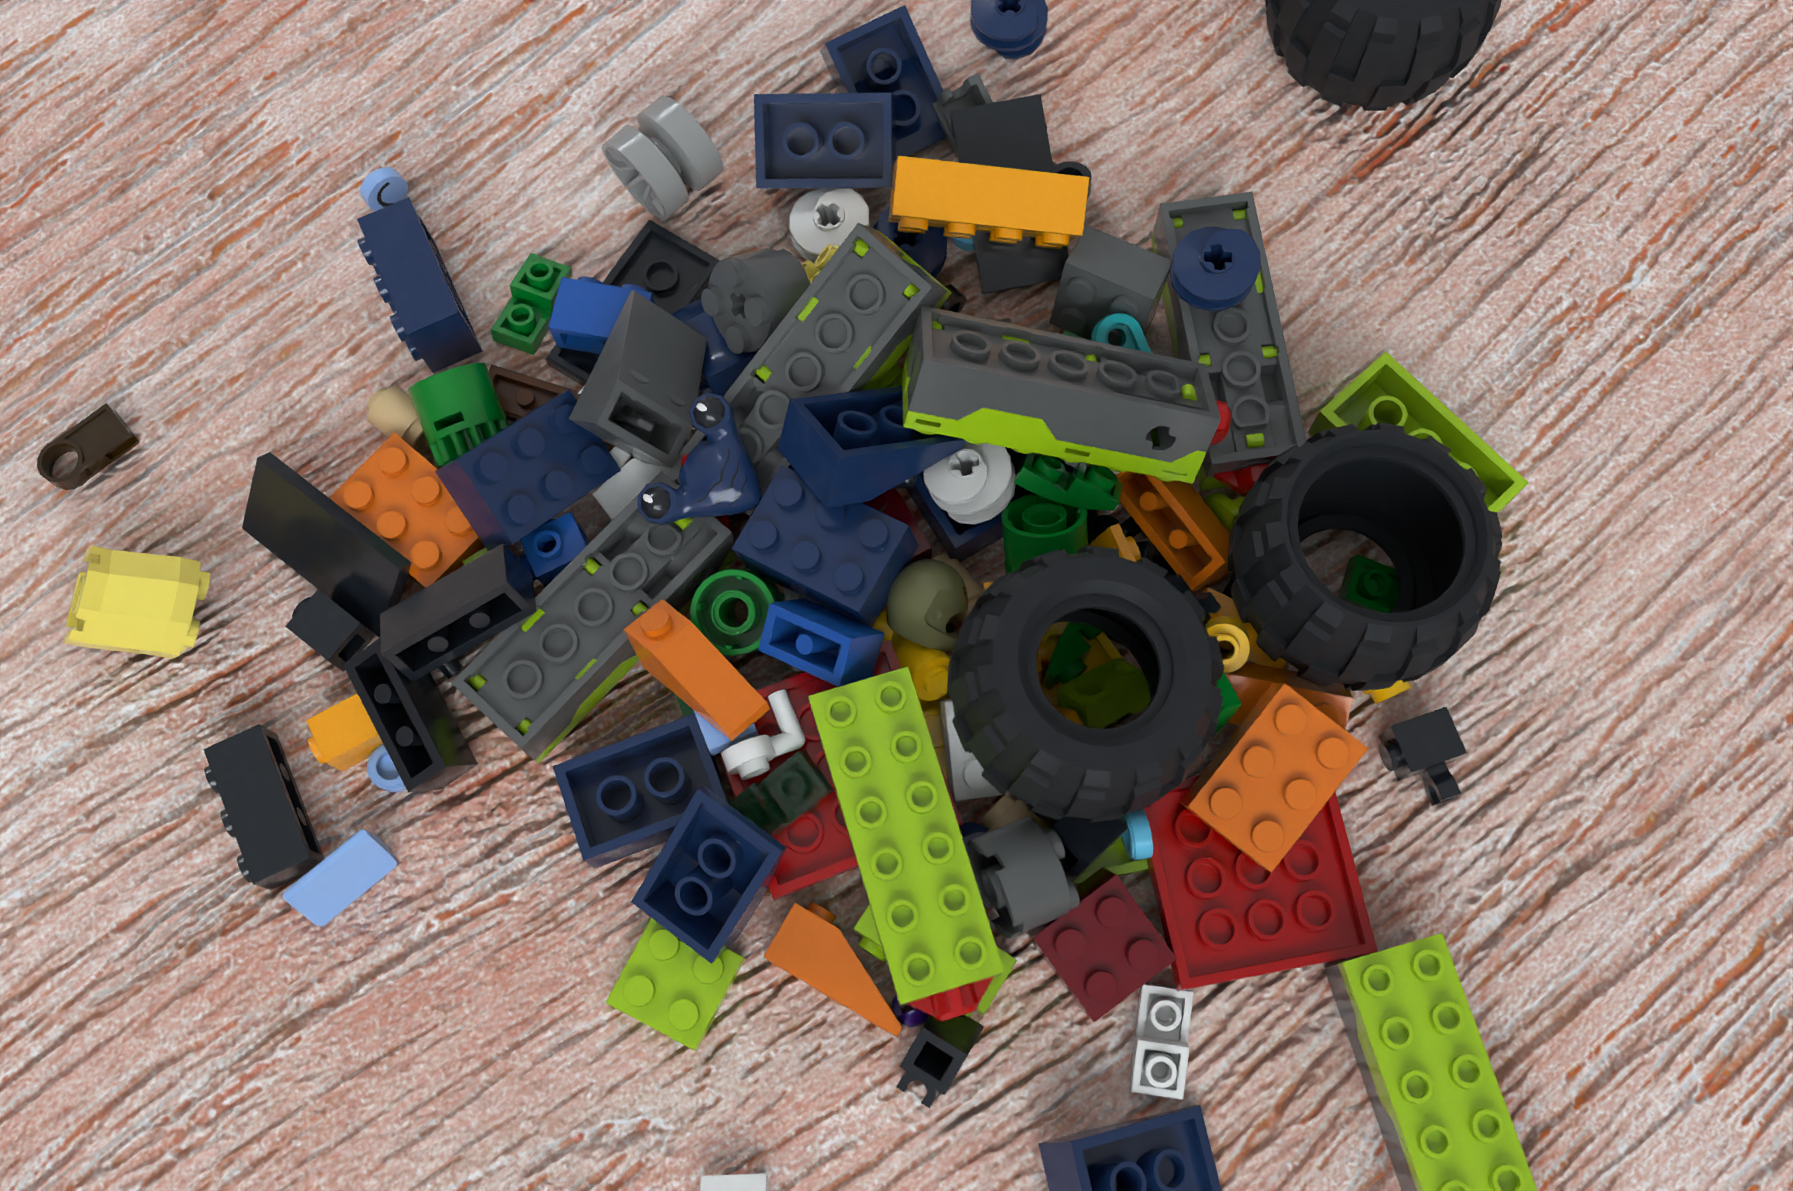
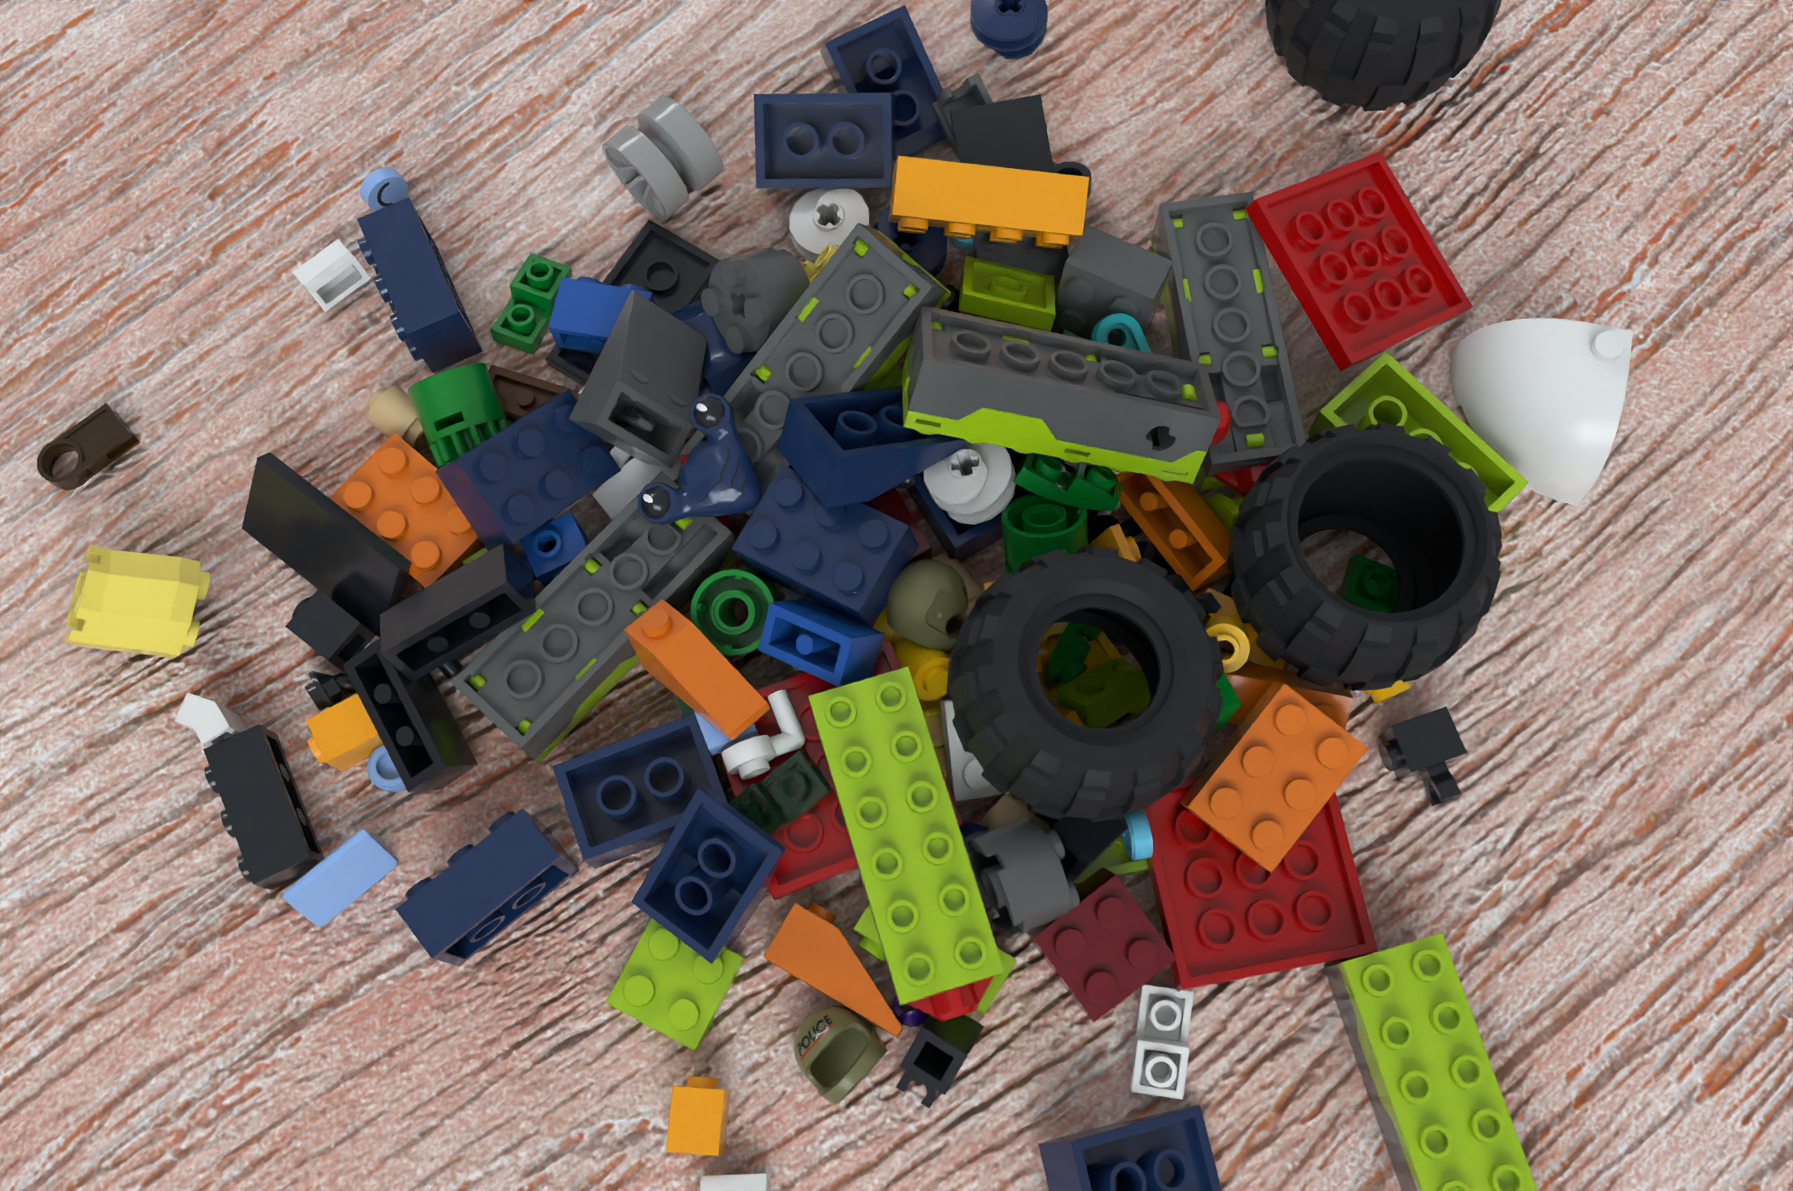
(208, 719): none -> white piece
(328, 689): none -> black plate
(331, 275): none -> white piece
(486, 888): none -> dark blue brick
(698, 1117): none -> light orange brick
(837, 1051): none -> olive helmet
(1007, 294): none -> lime plate
(1215, 267): dark blue piece -> none
(1358, 259): none -> red plate
(1545, 397): none -> white brick

